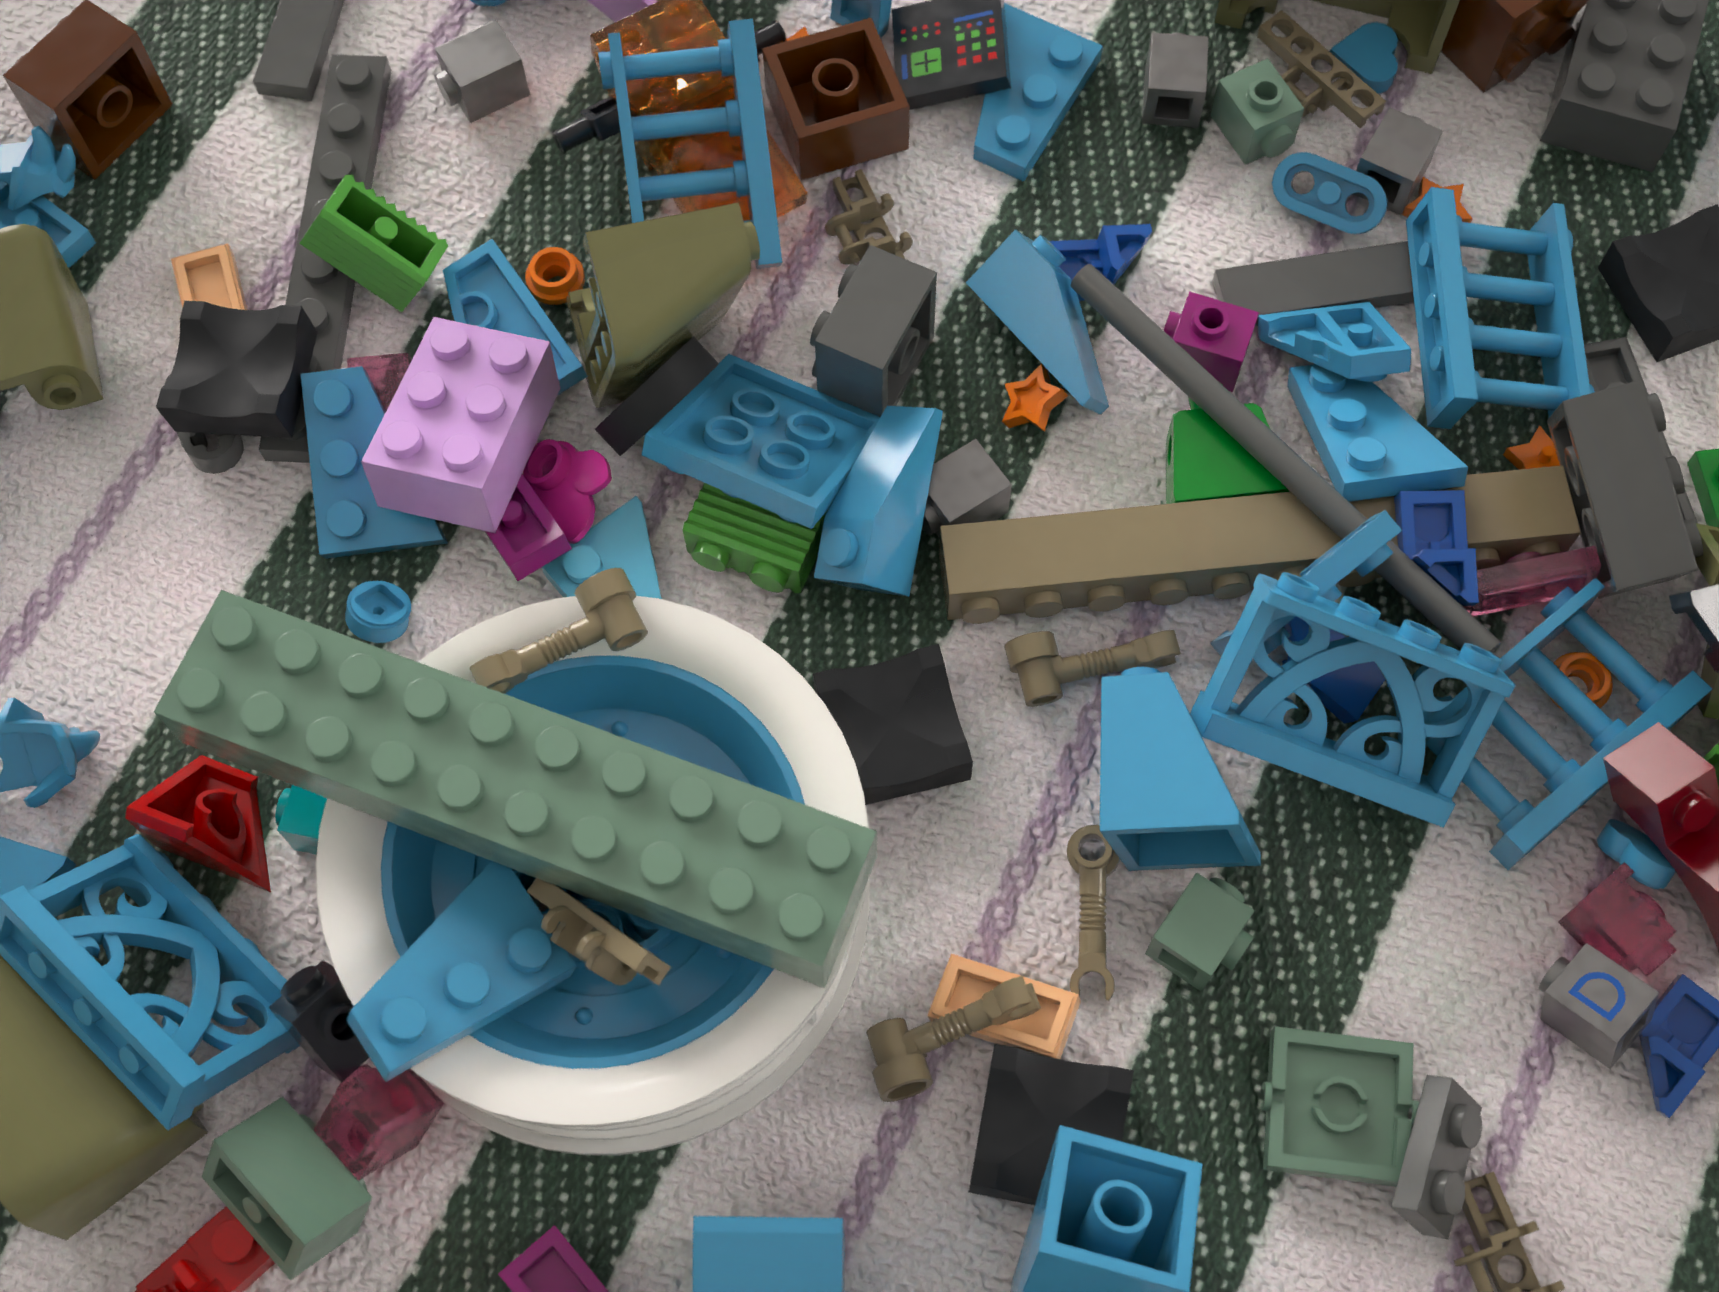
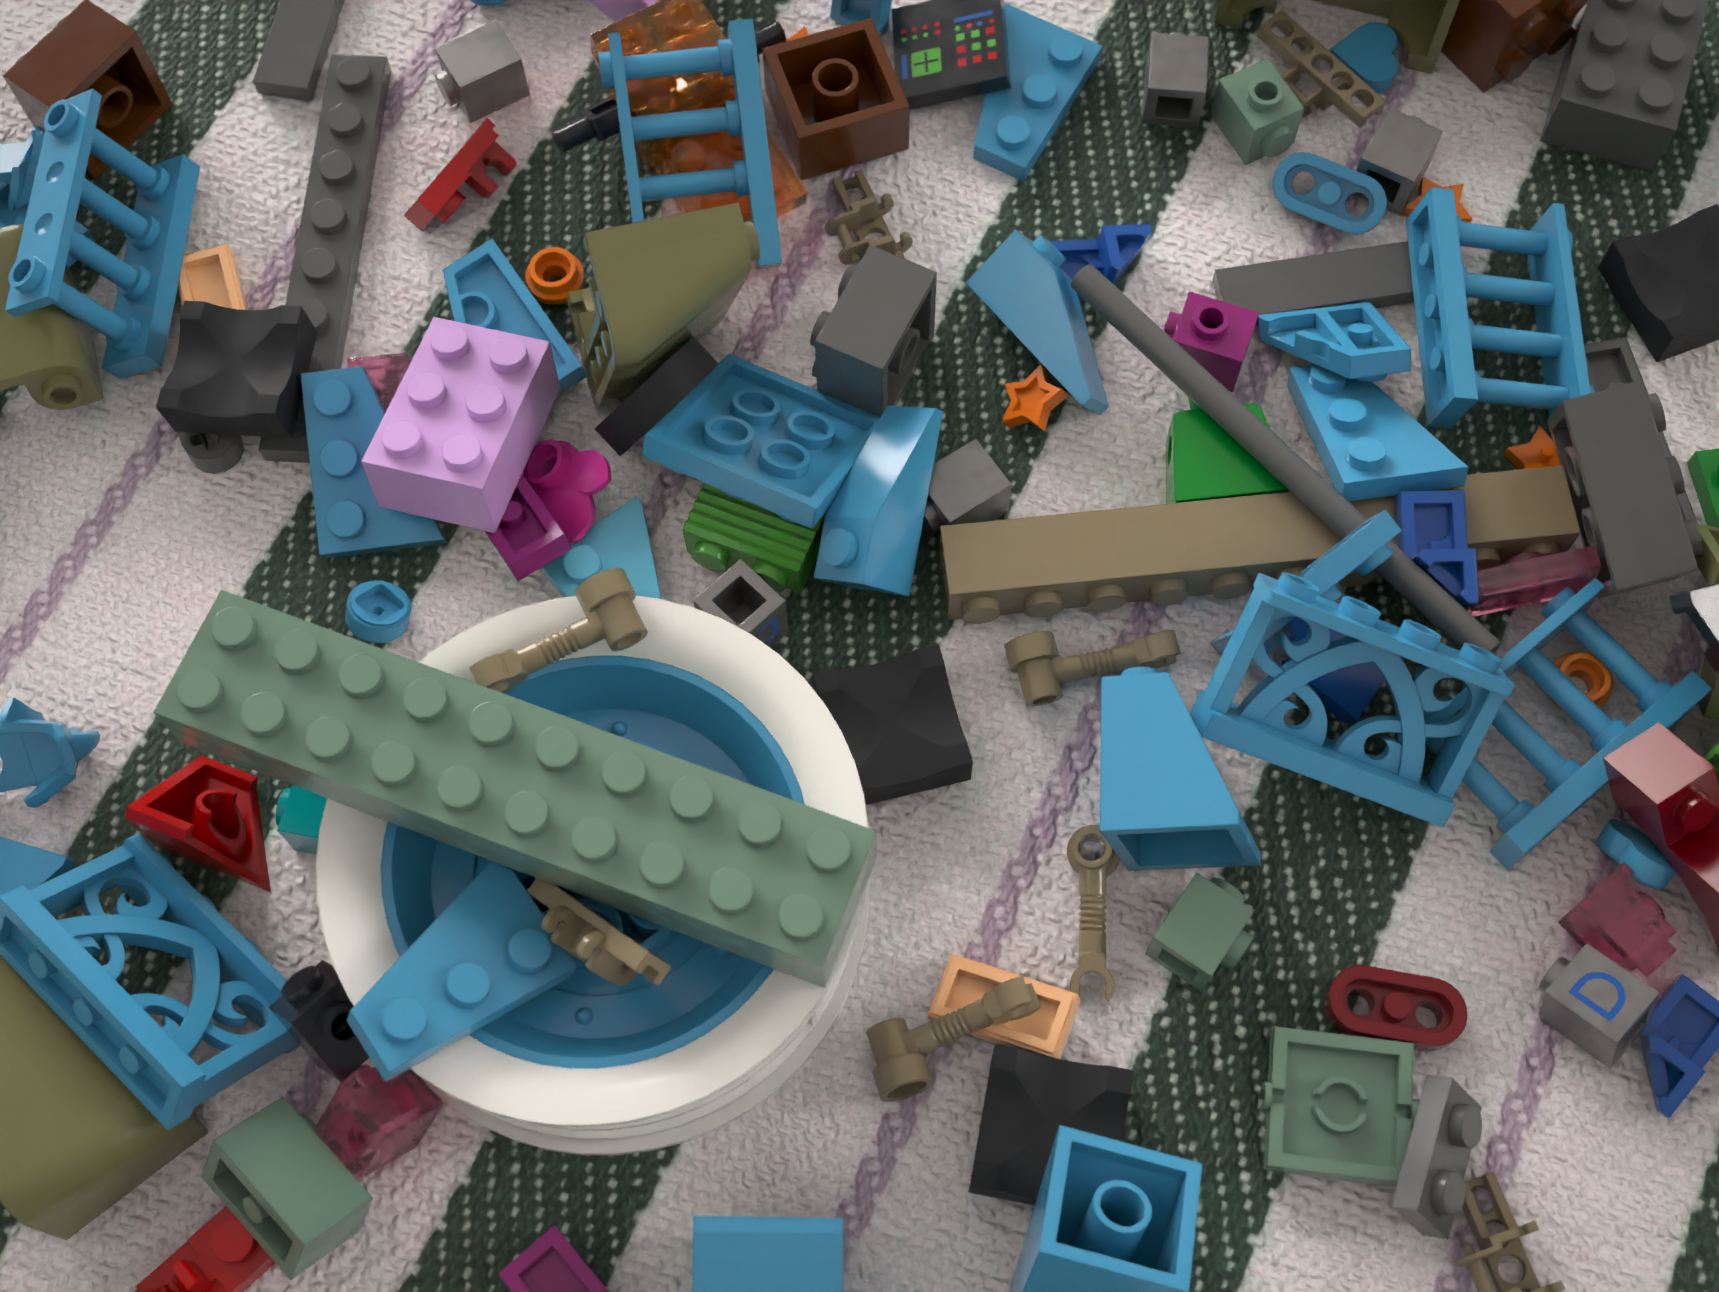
(154, 235): none -> dark azure fence
(374, 243): bright green brick -> none
(466, 166): none -> red plate
(747, 603): none -> flat silver brick
(1393, 1006): none -> dark red plate

